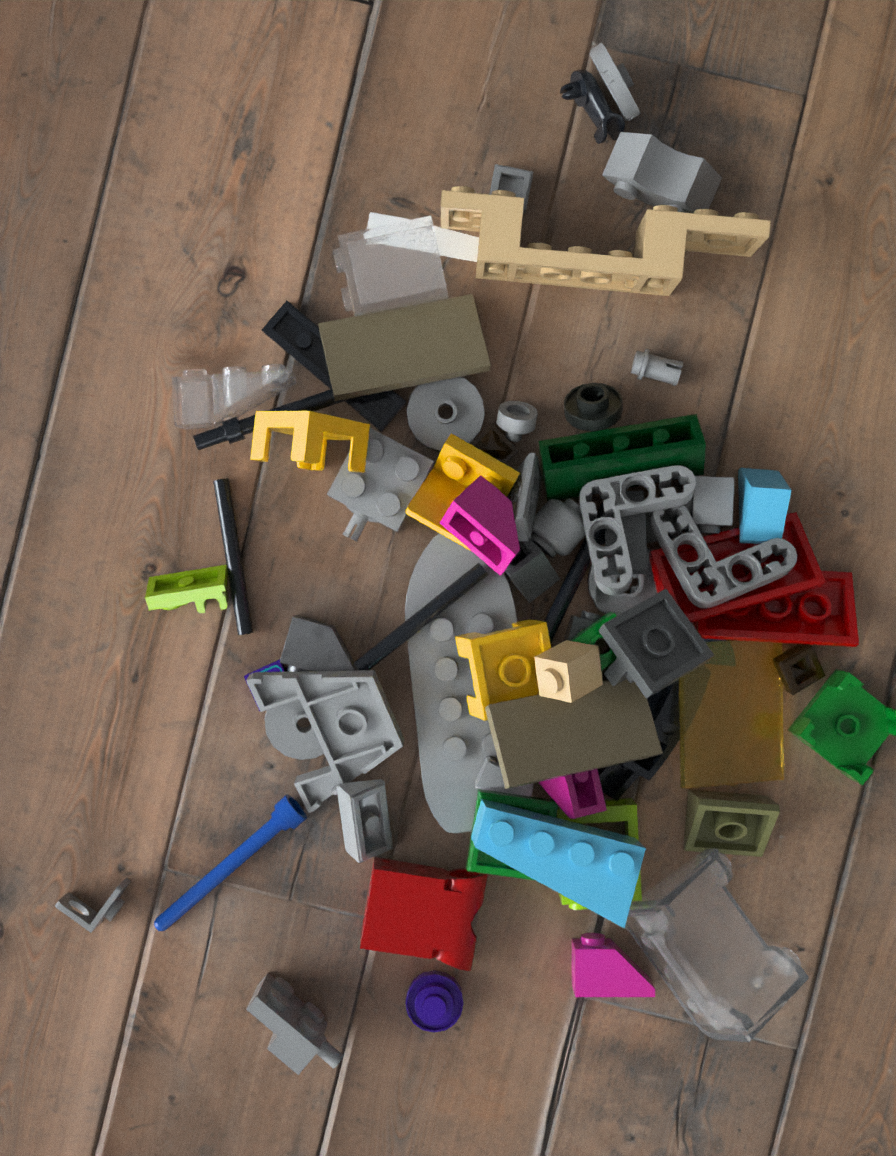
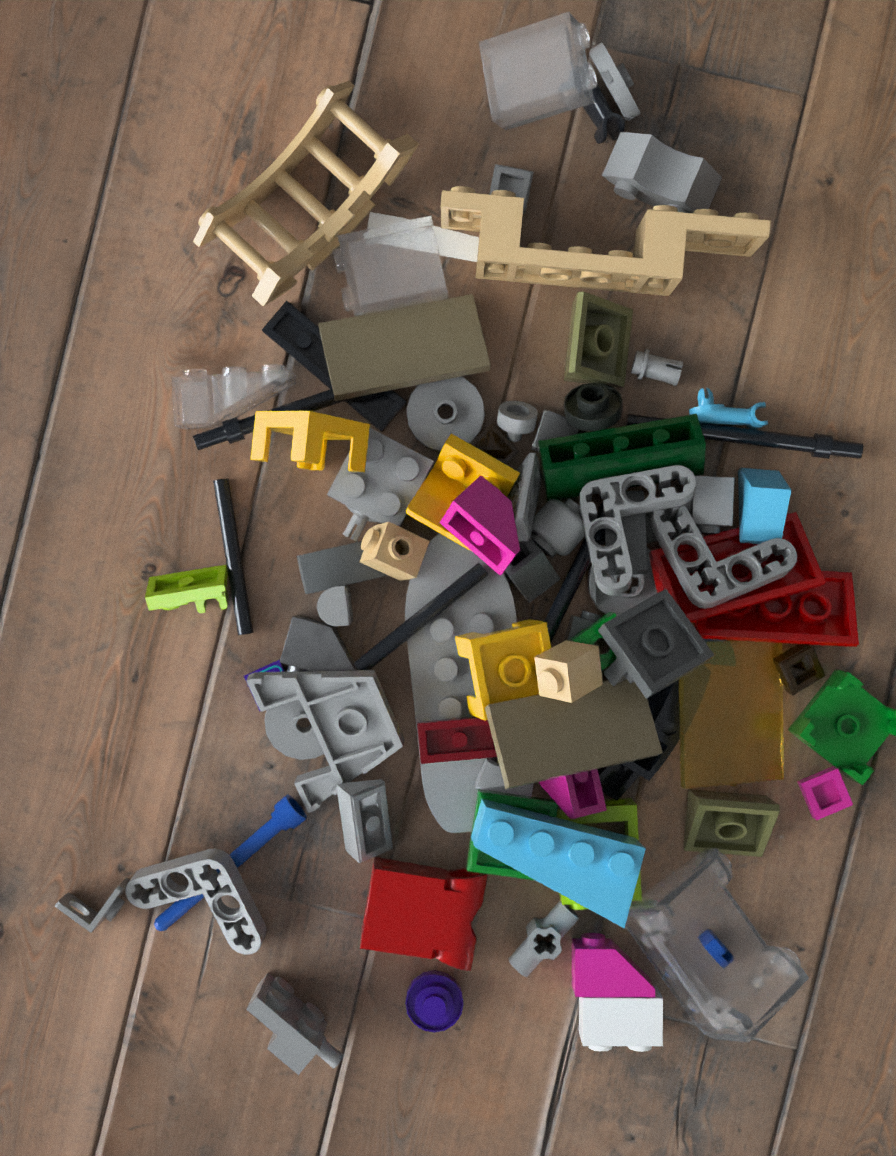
(204, 882): none -> light grey beam
(278, 276): none -> tan fence
(334, 568): none -> dark grey slope
(336, 606): none -> light grey brick
(393, 551): none -> tan brick
(455, 740): none -> dark red plate
(531, 952): none -> light grey axle
(538, 71): none -> clear brick
(552, 426): none -> light grey slope
(598, 341): none -> olive slope
(621, 1022): none -> white brick
(716, 948): none -> blue tile
(719, 414): none -> medium azure piece
(819, 445): none -> black bar
(825, 793): none -> dark pink tile

